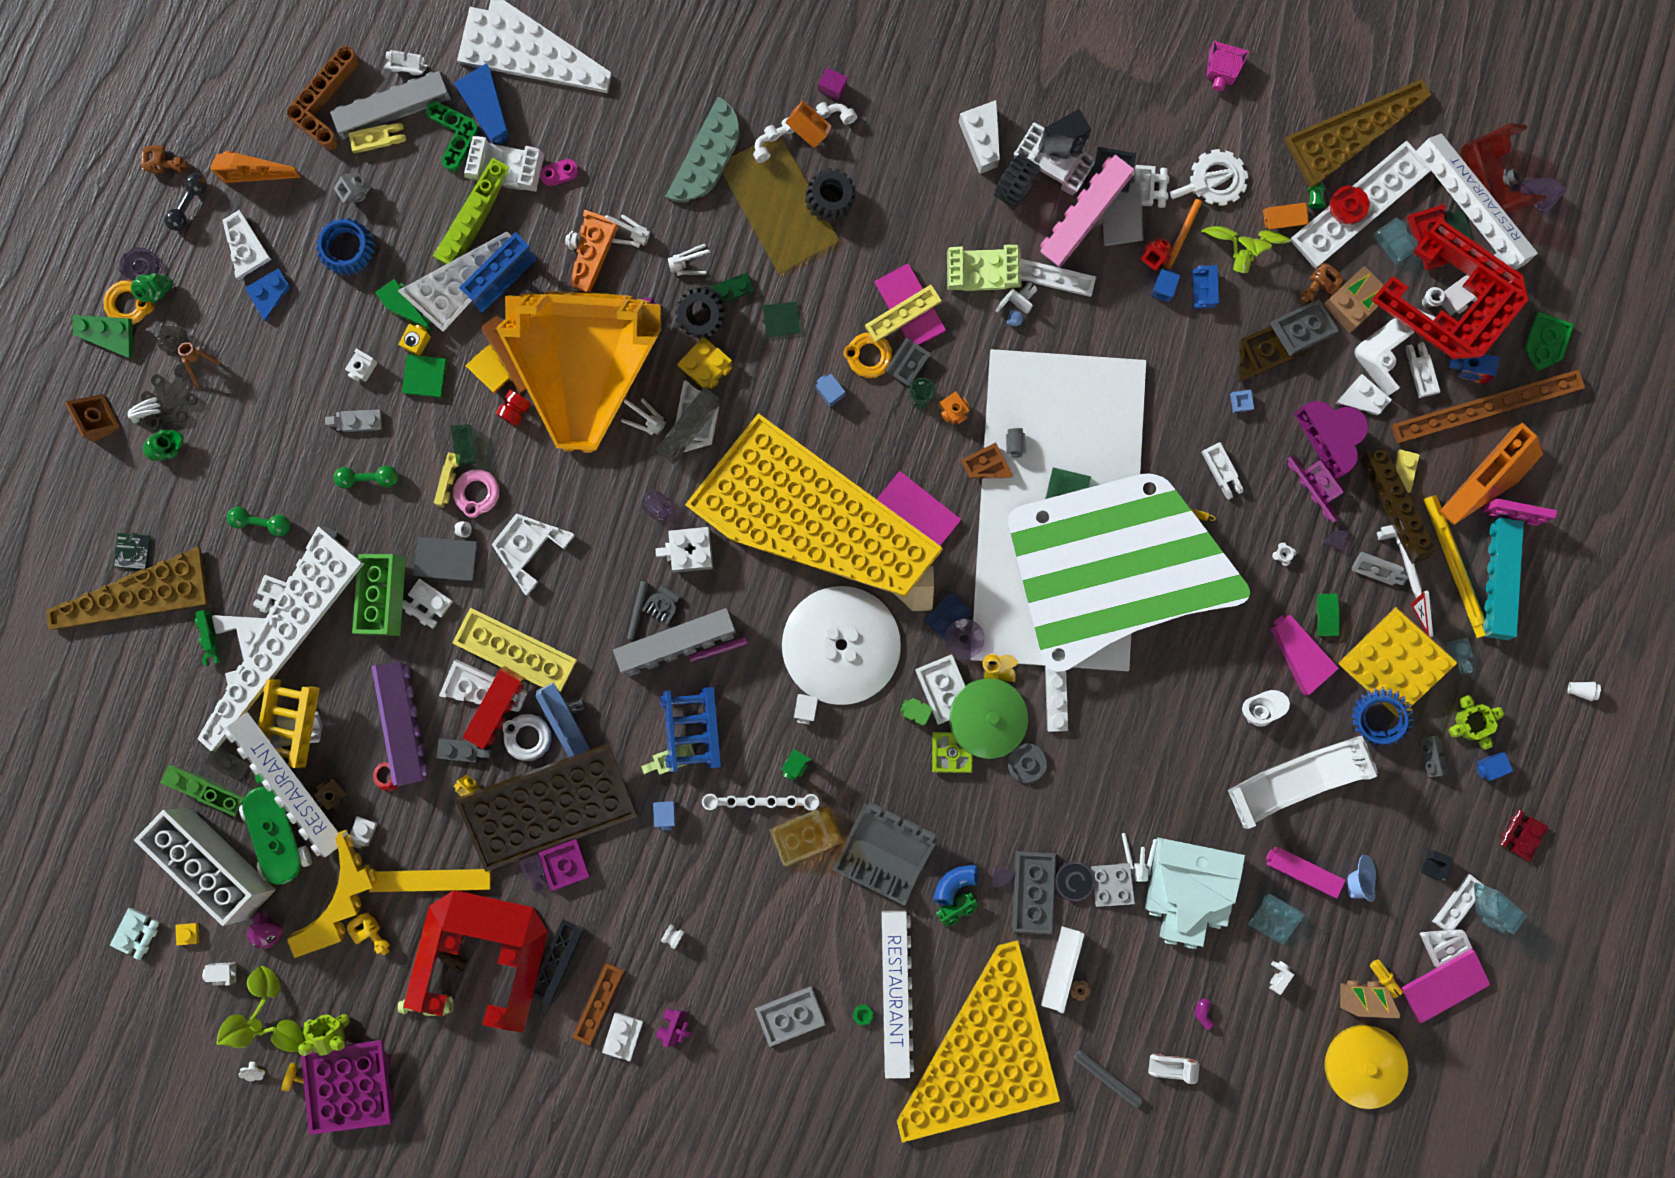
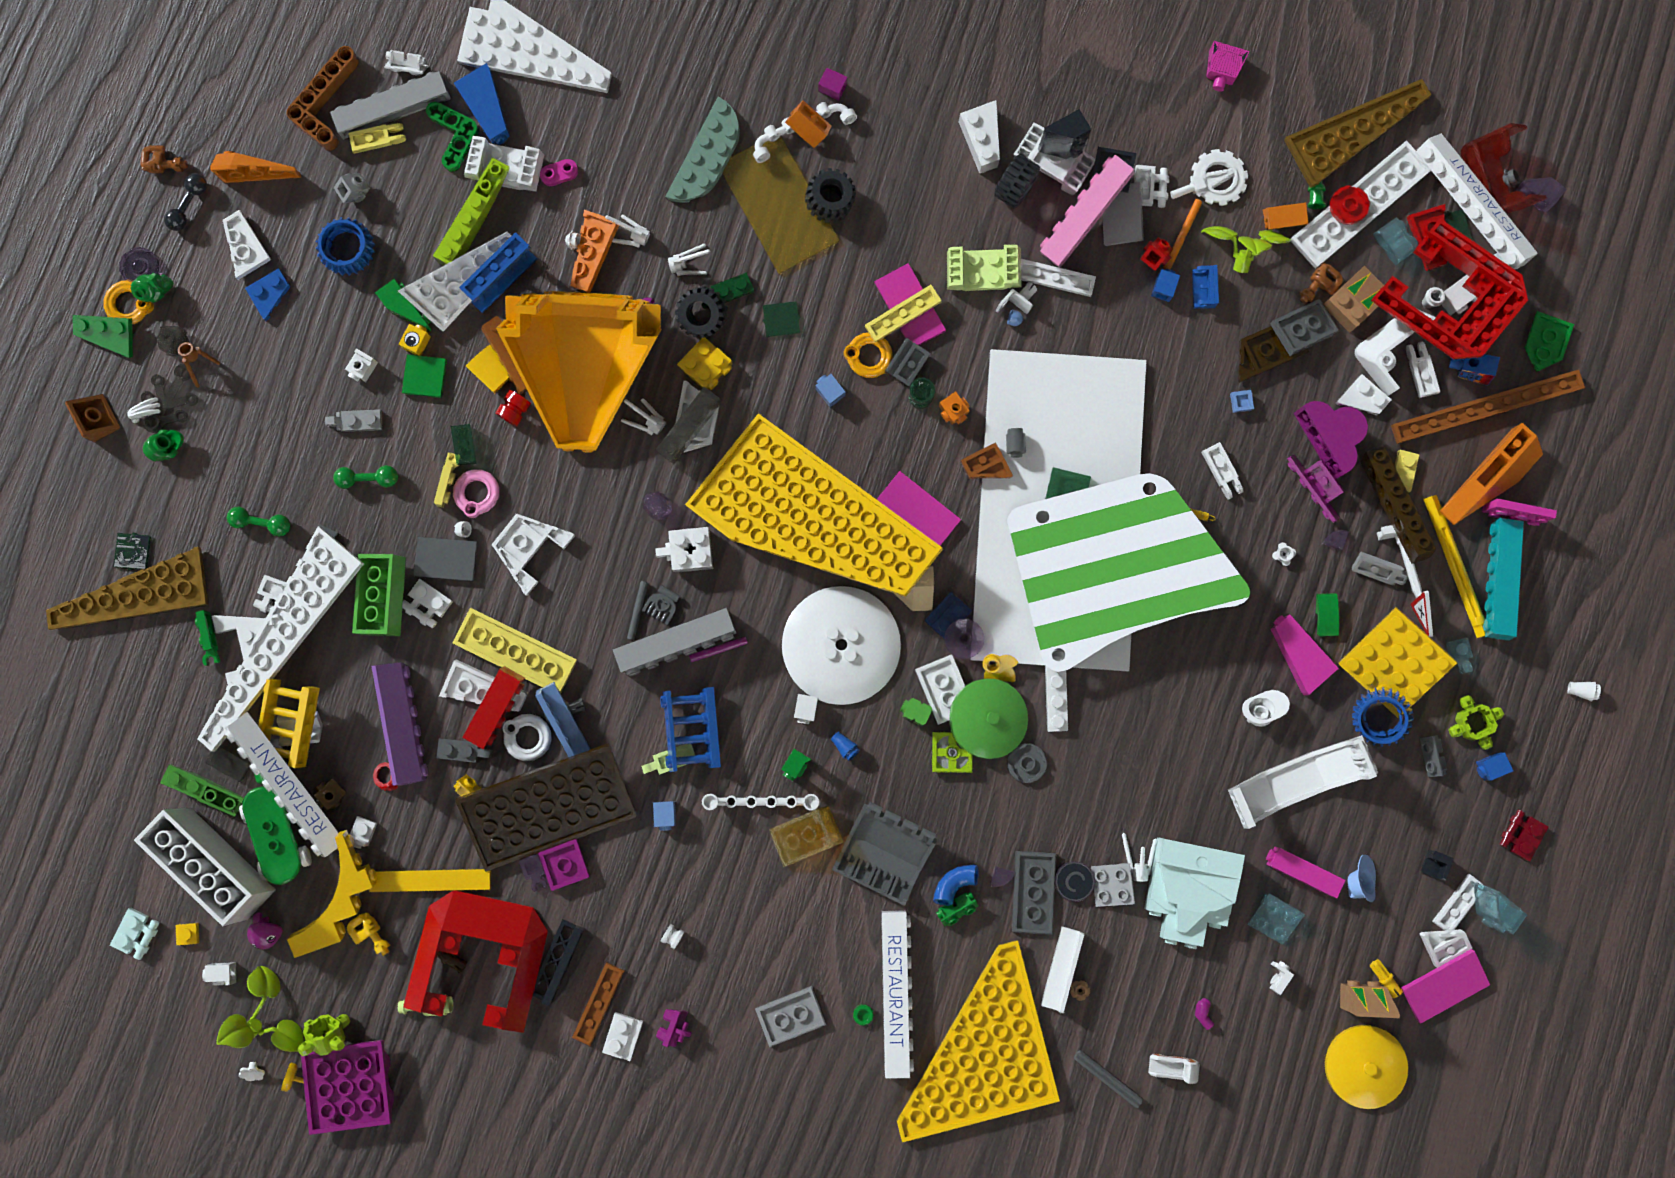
(845, 746): none -> blue cone

